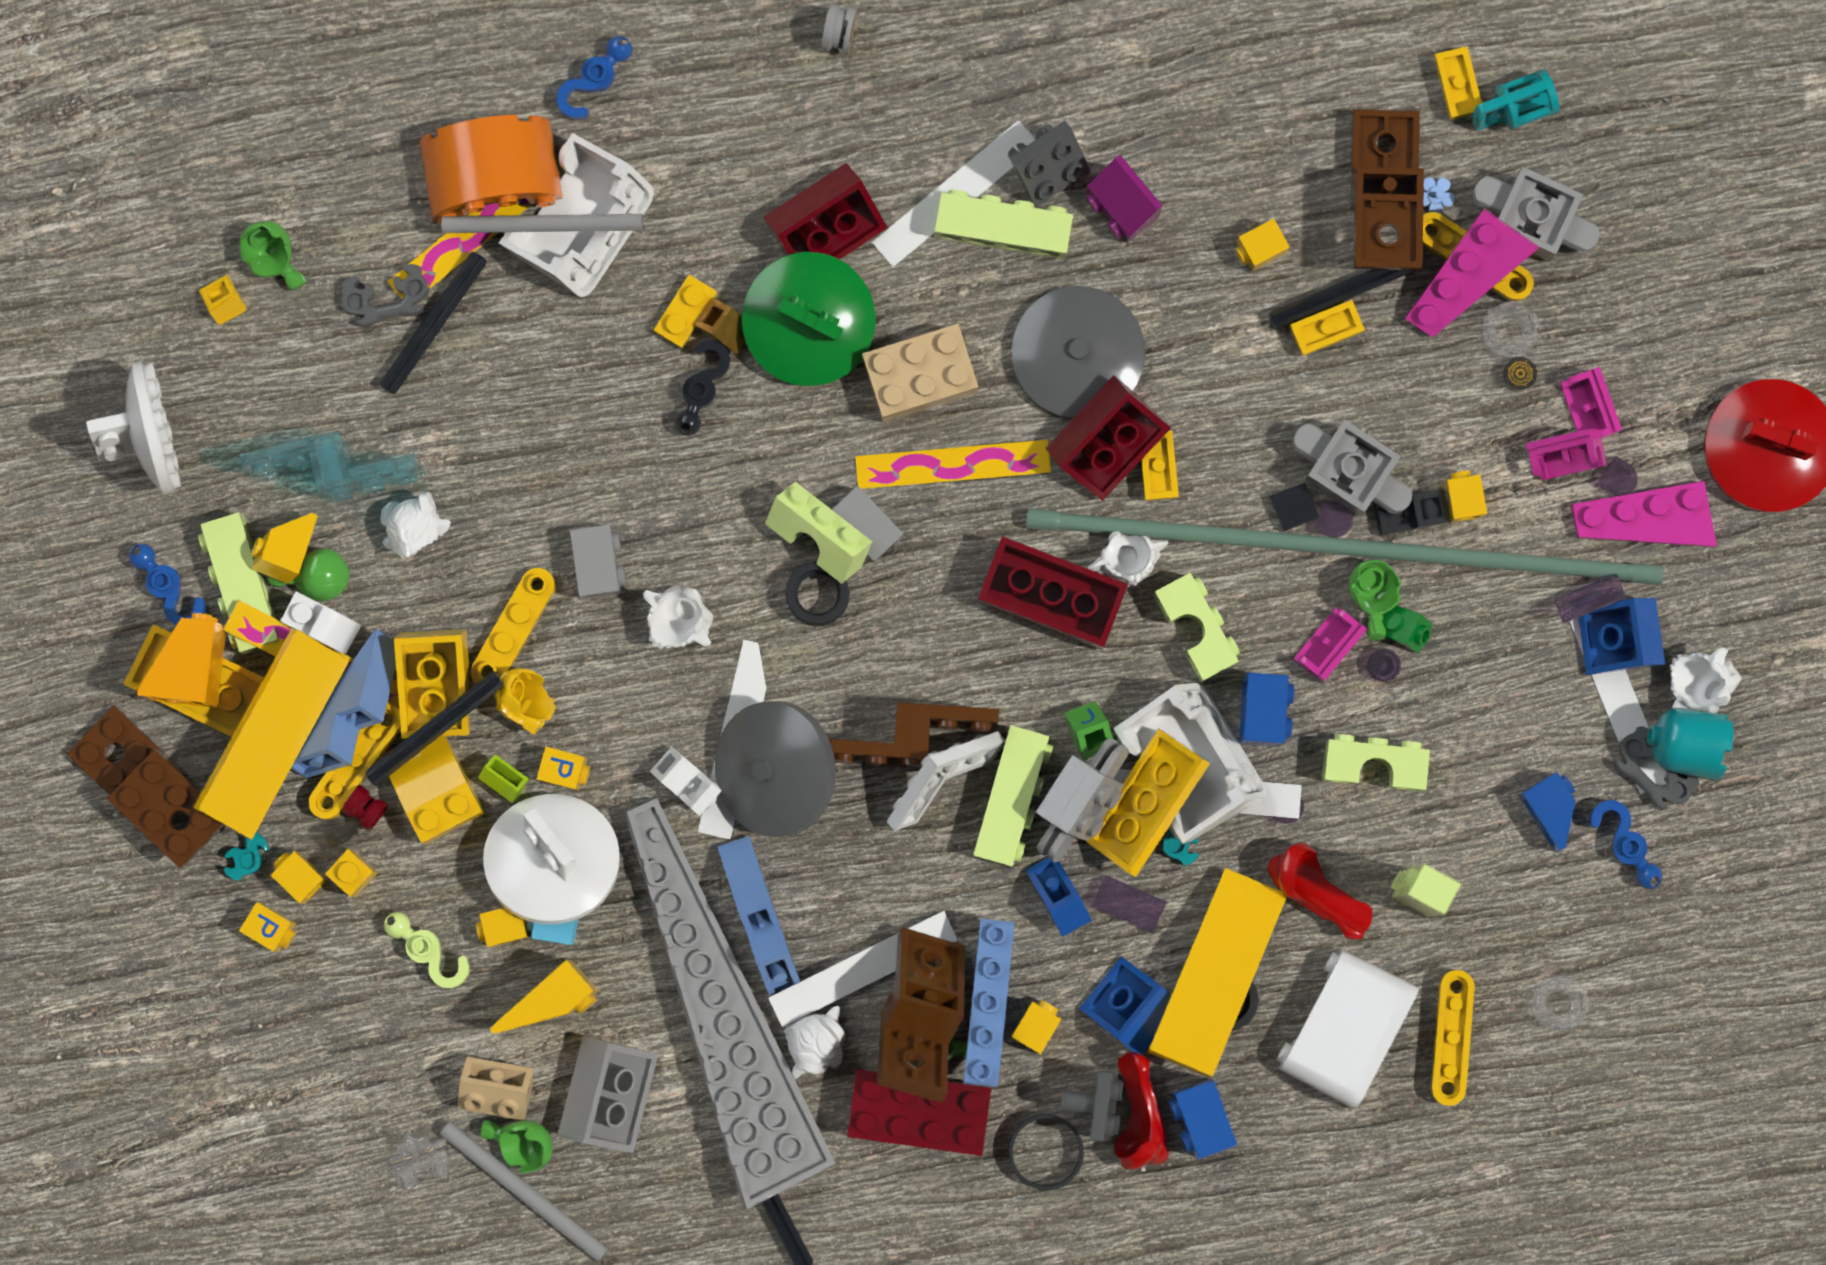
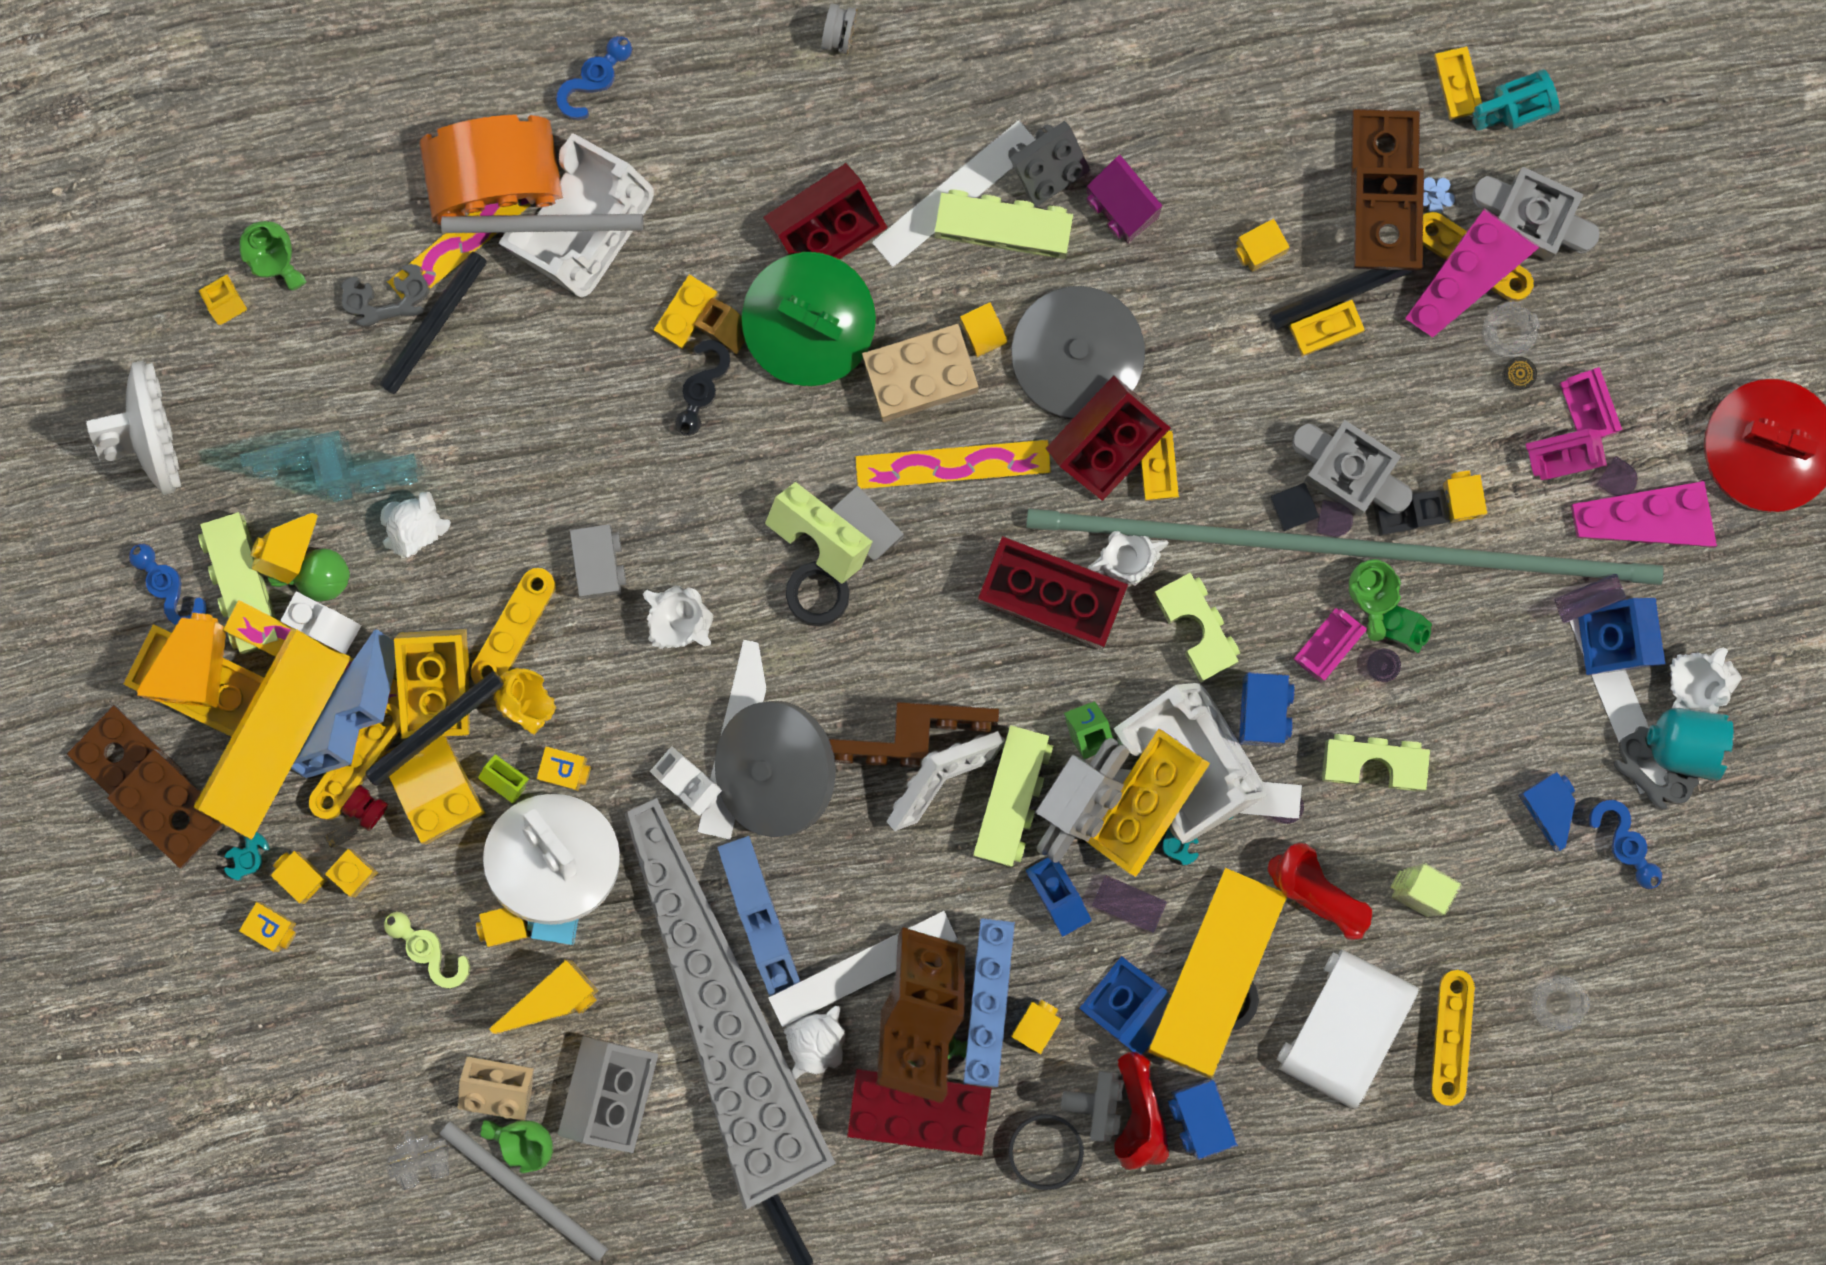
(983, 329): none -> yellow brick

